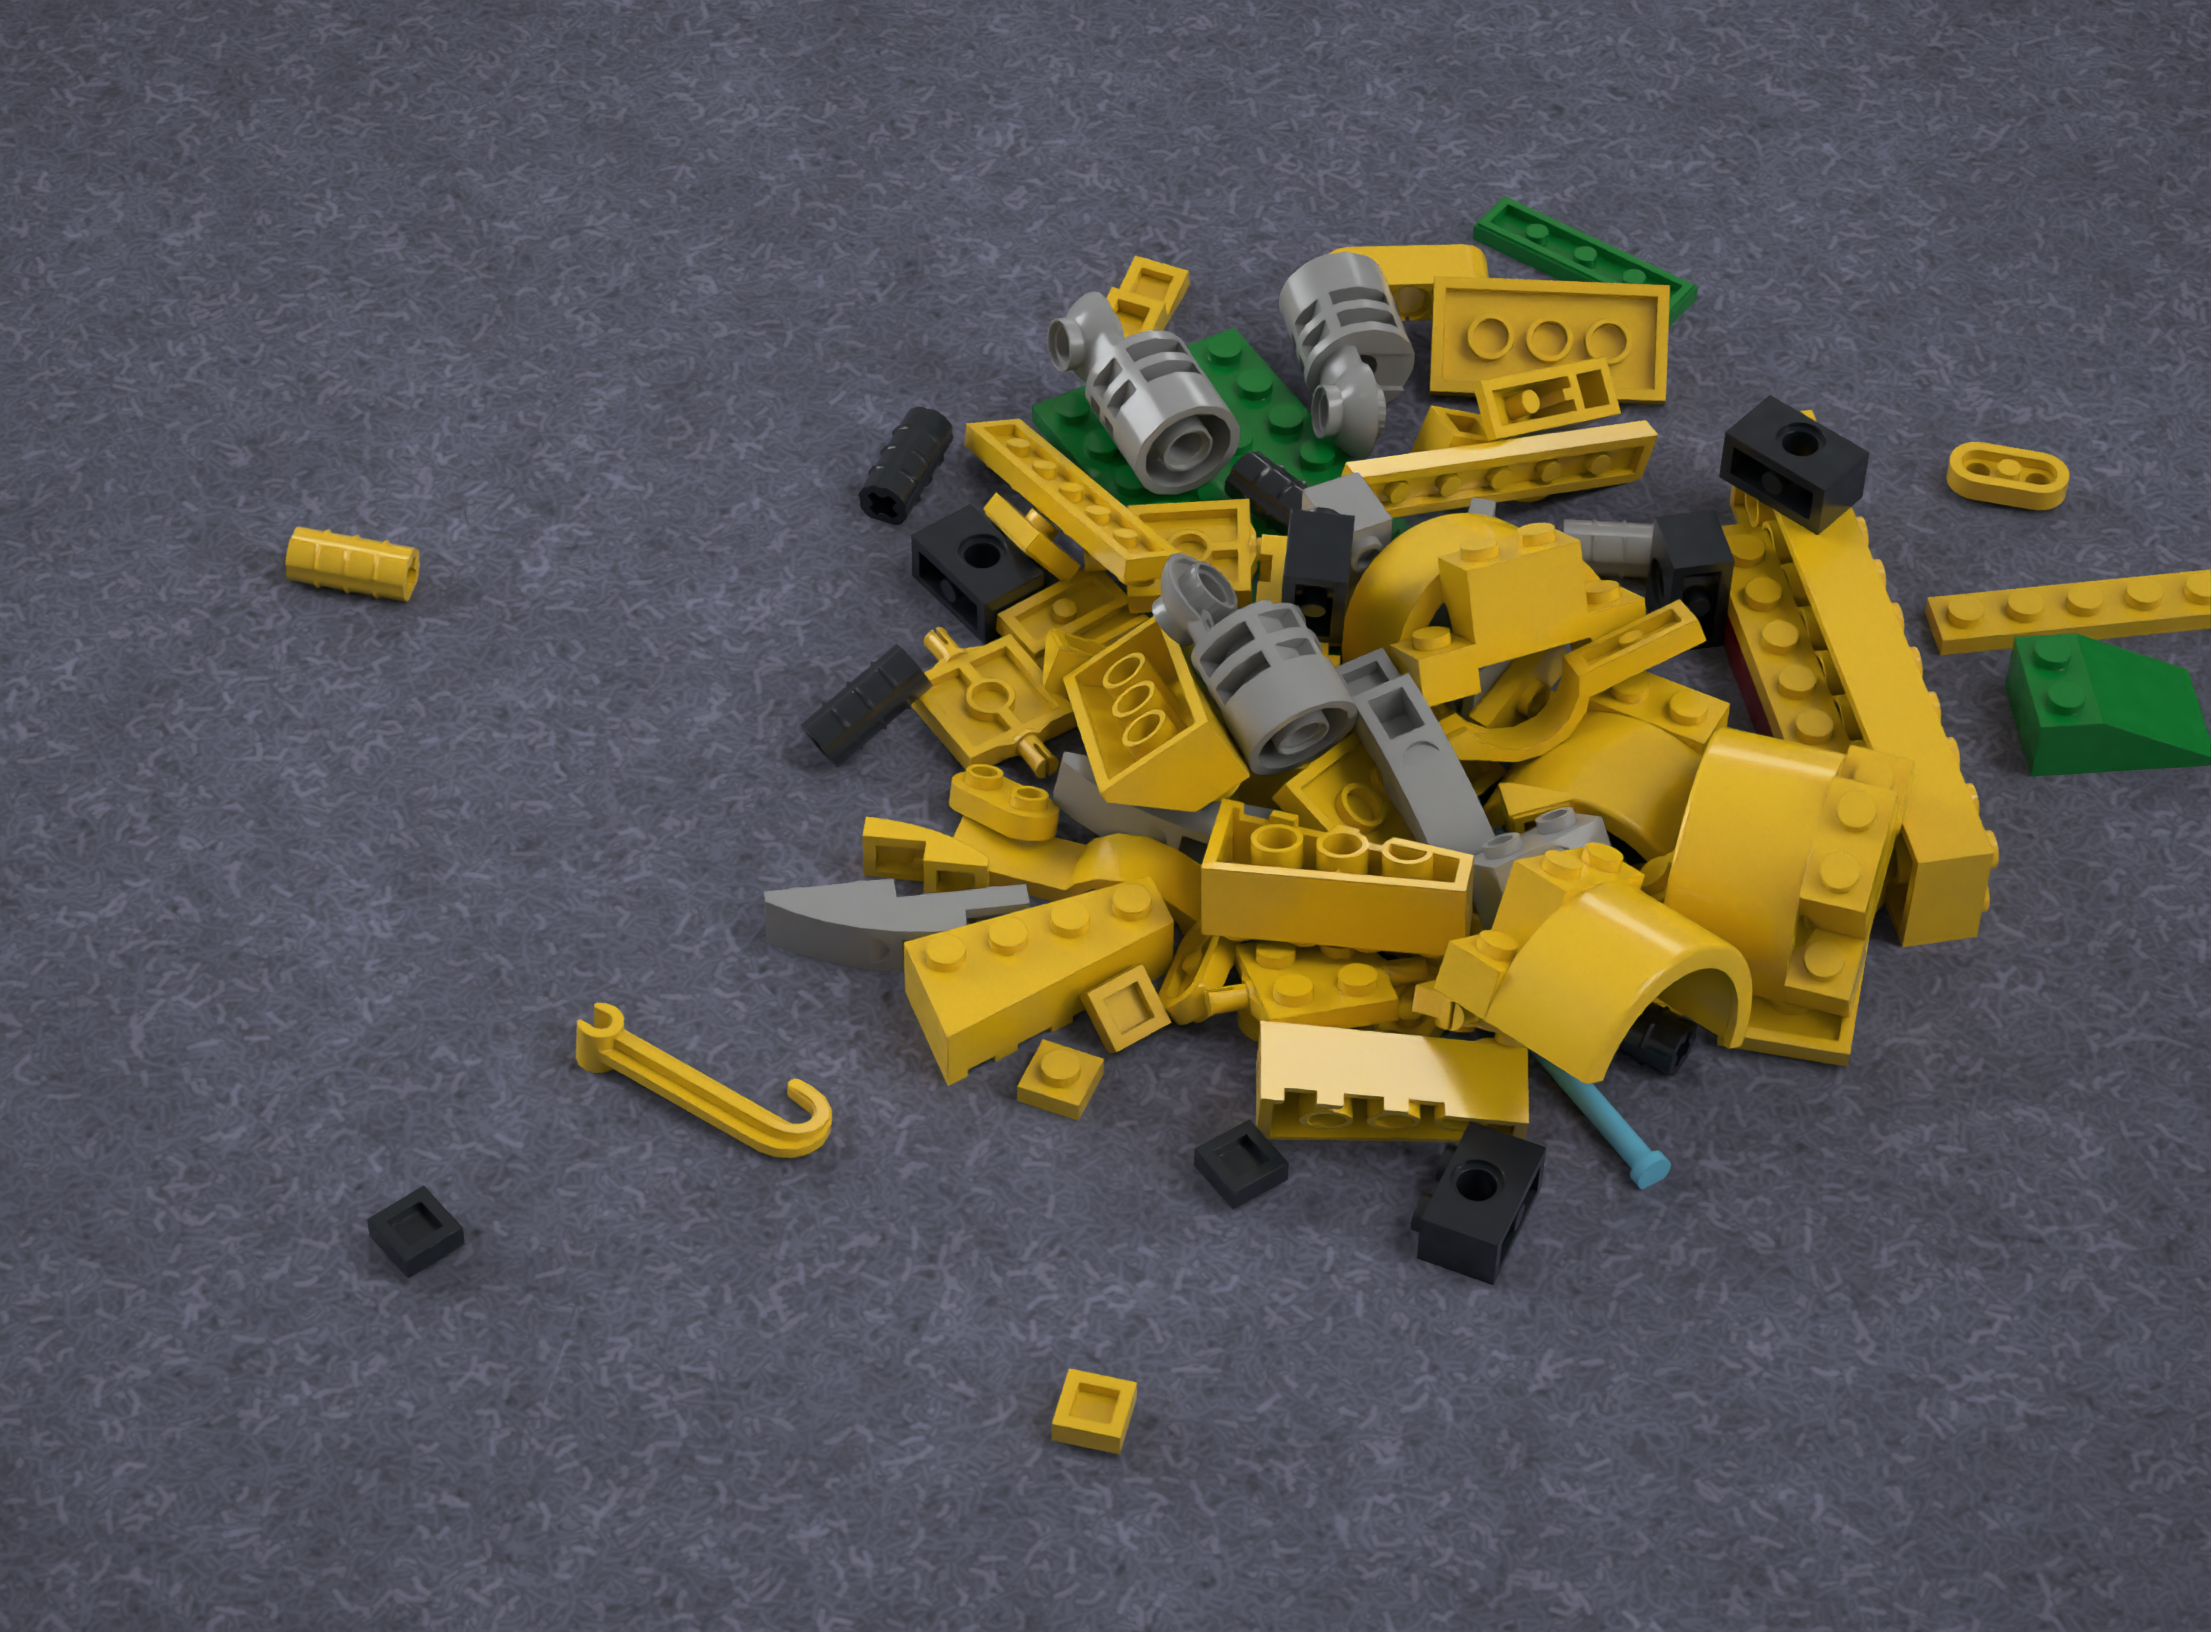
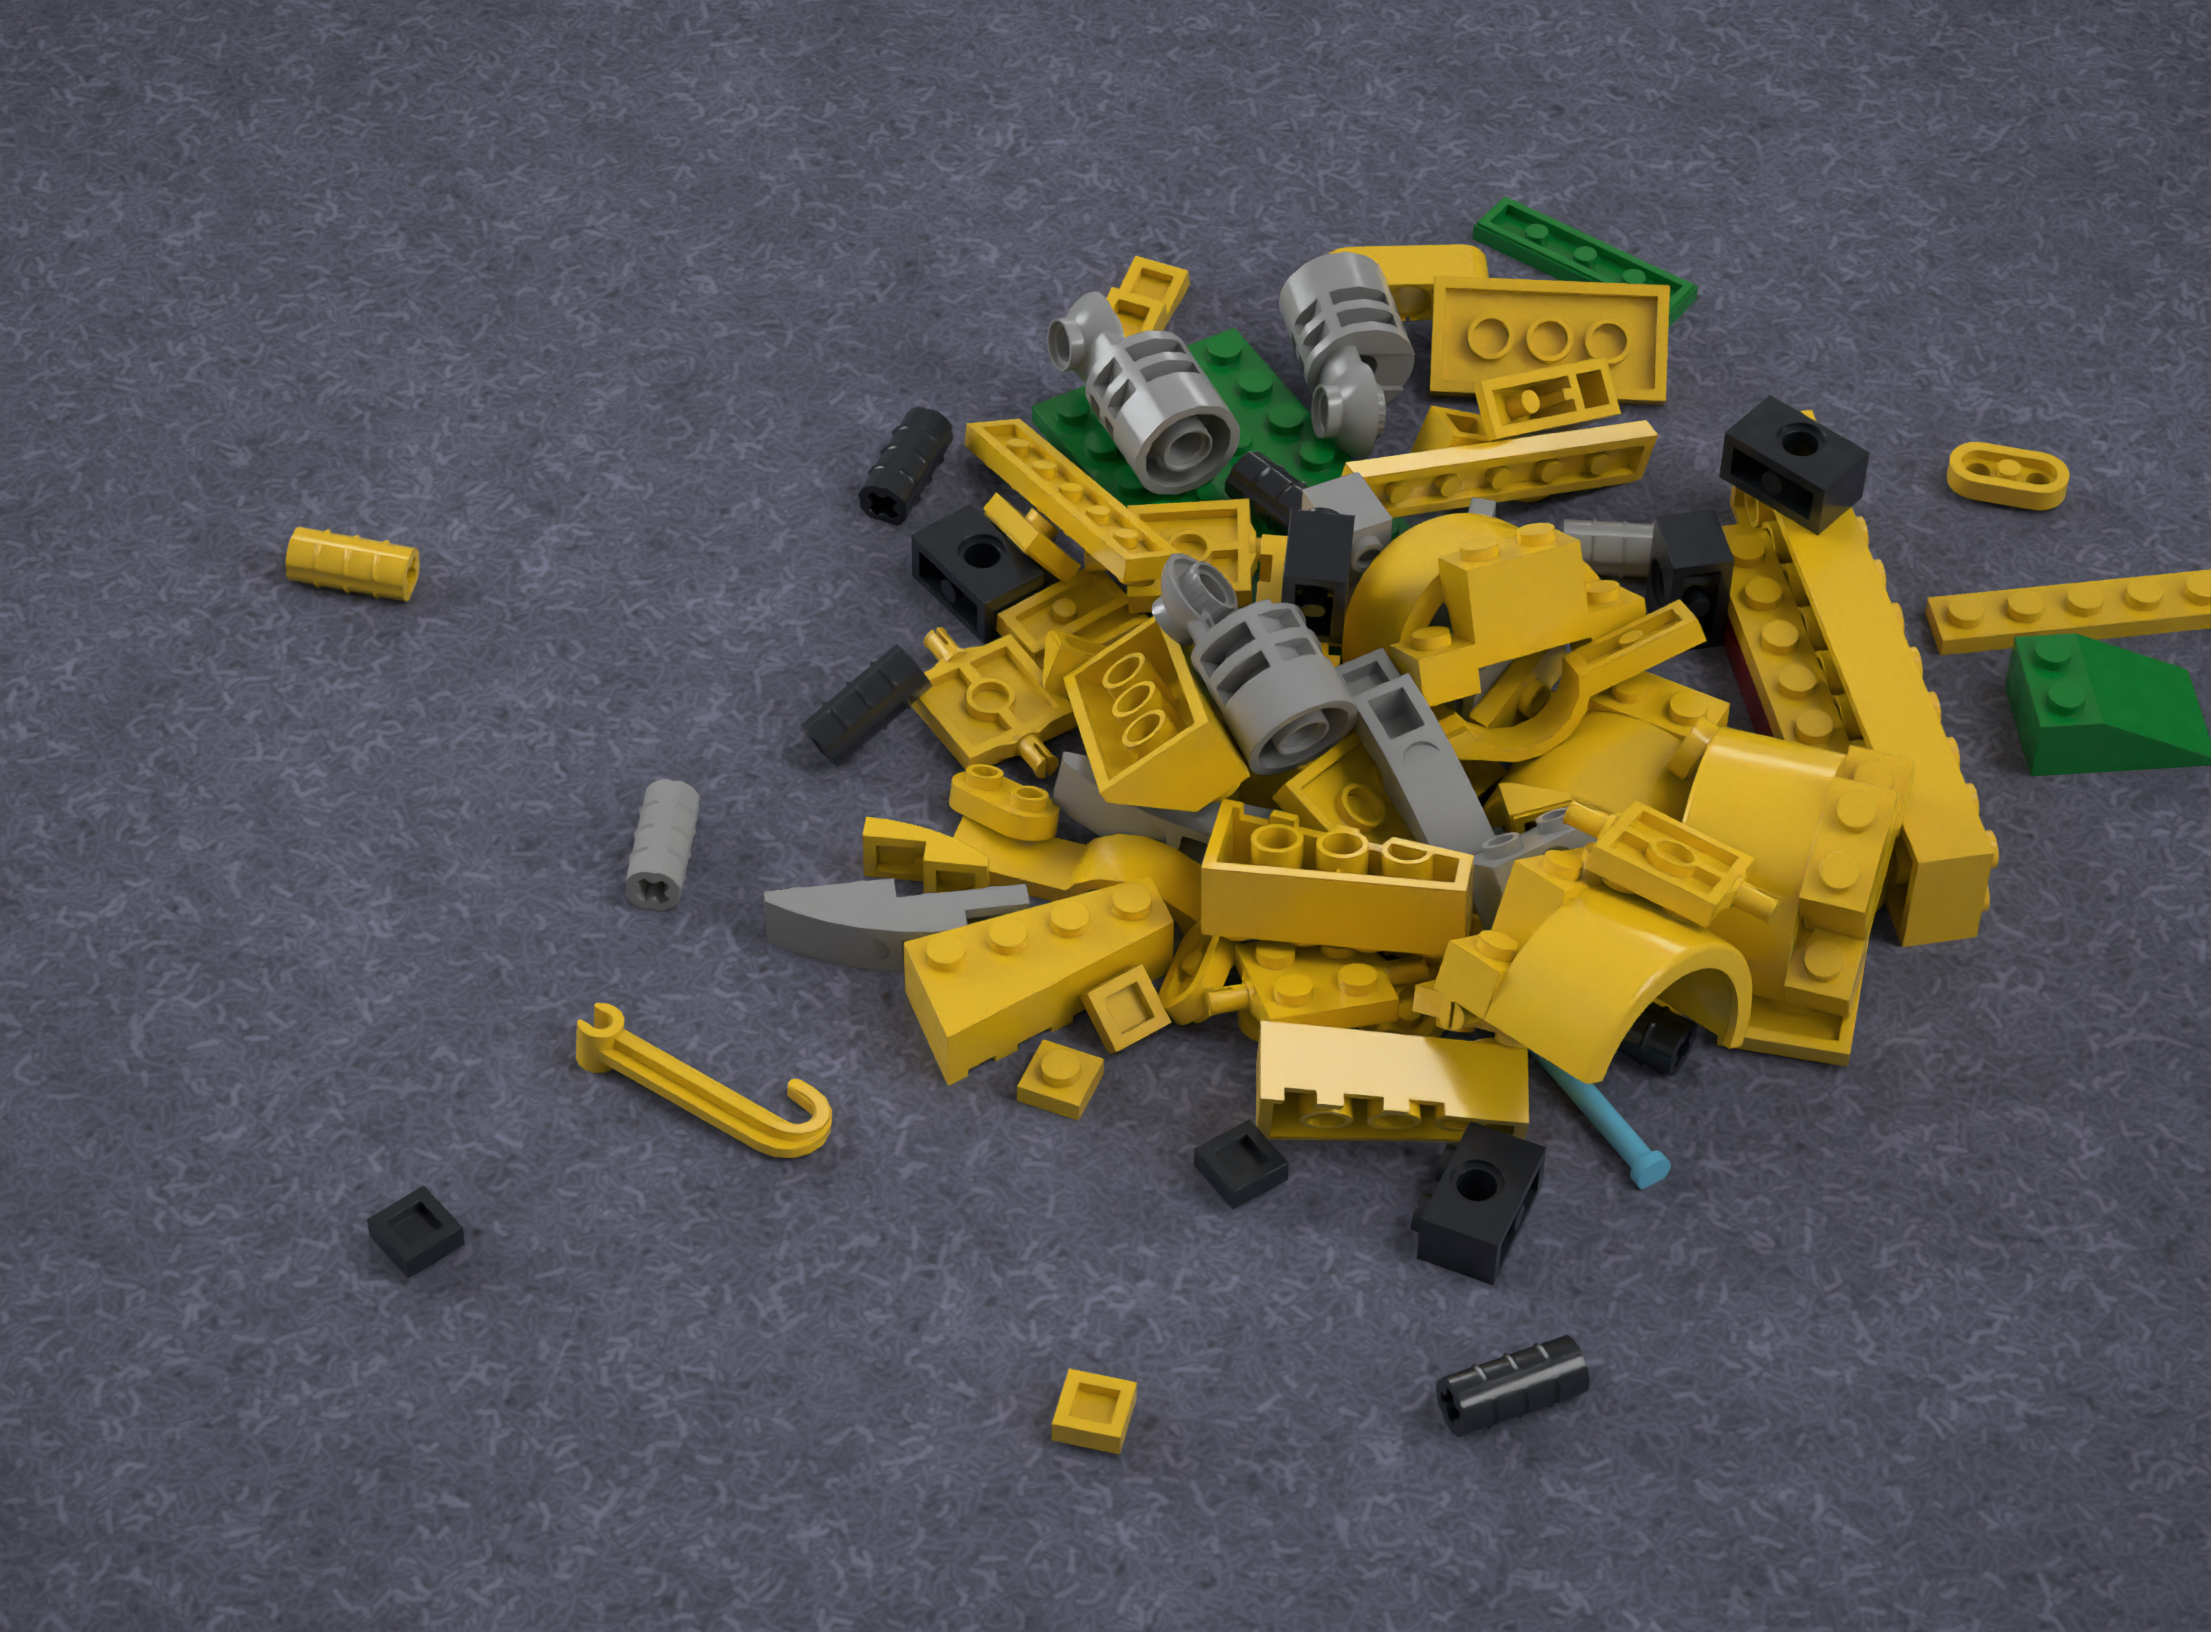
(662, 845): none -> light grey axle
(1512, 1385): none -> black axle
(1669, 863): none -> yellow plate
(1690, 752): none -> yellow tile

